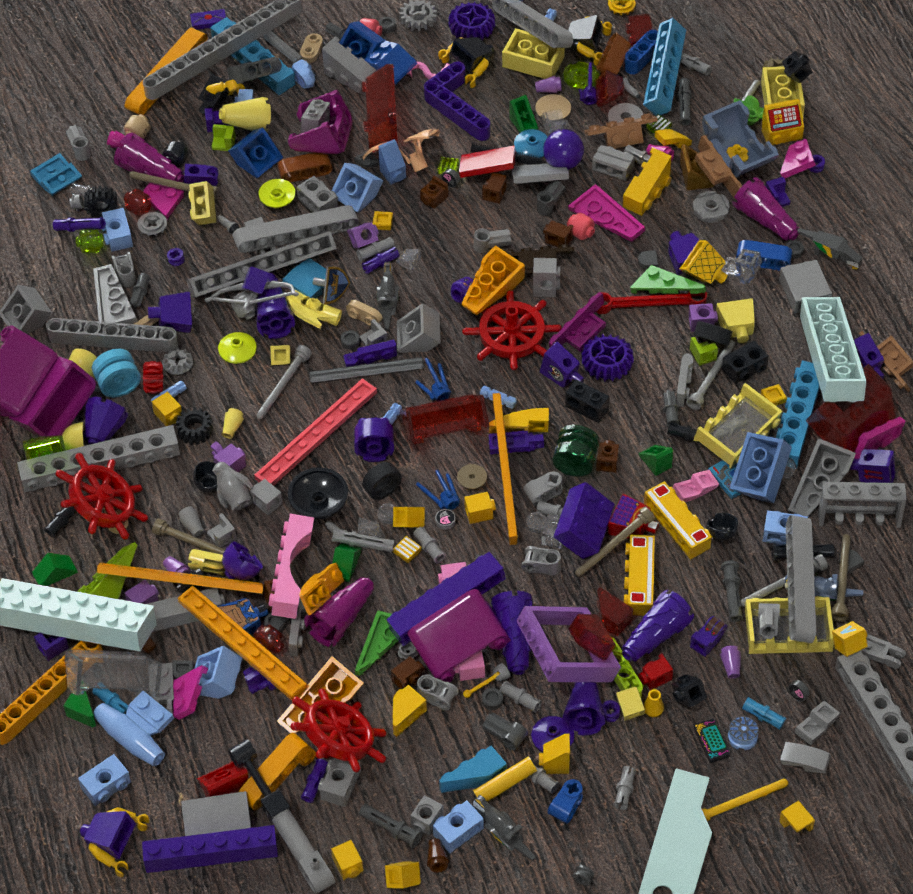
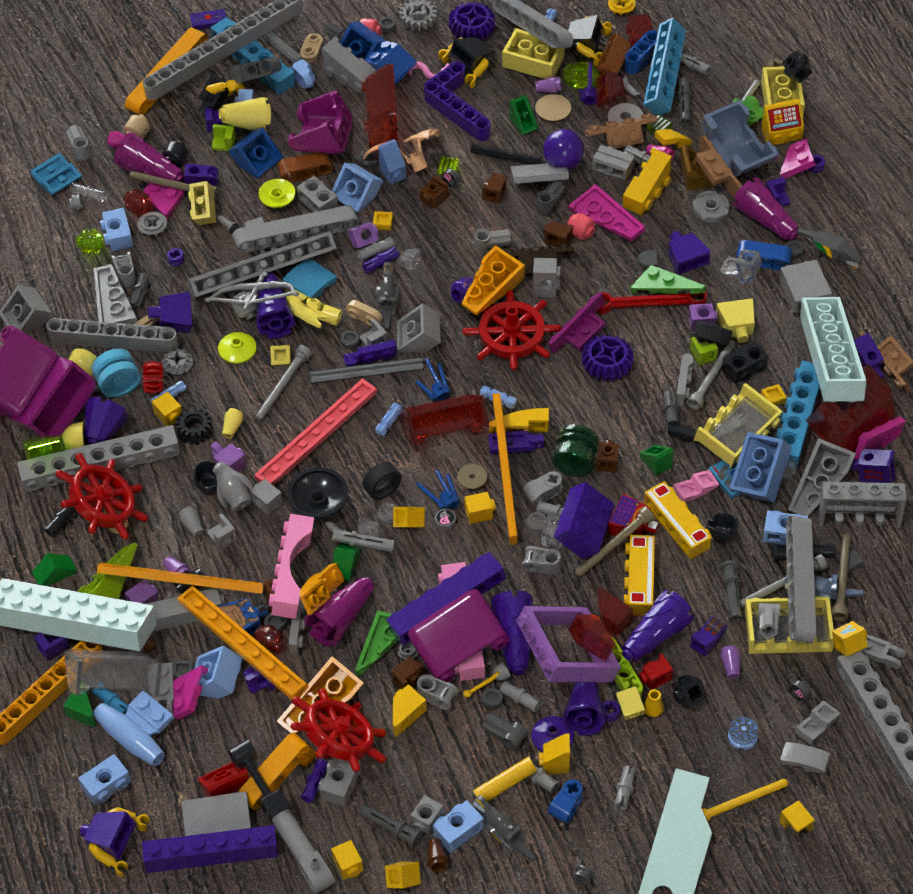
(72, 224): dark purple pin -> none
(95, 196): black tyre -> none
(162, 528): dark tan piece -> none
(206, 562): light yellow arm -> none
(240, 563): dark purple cylinder -> none
(255, 280): dark purple panel -> none
(315, 114): light grey brick -> none
(334, 283): shield -> none
(374, 439): dark purple brick -> none
(407, 549): yellow tile -> none
(429, 544): light grey pin -> none
(474, 772): dark azure slope -> none
(487, 161): tile -> none
(523, 142): dark azure dish -> none
(553, 121): clear brick -> none
(560, 366): dark purple torso -> none
(587, 401): black brick -> none
(704, 263): yellow torso -> none
(711, 740): tile -> none
(737, 149): yellow plant -> none
(764, 713): dark azure pin -> none

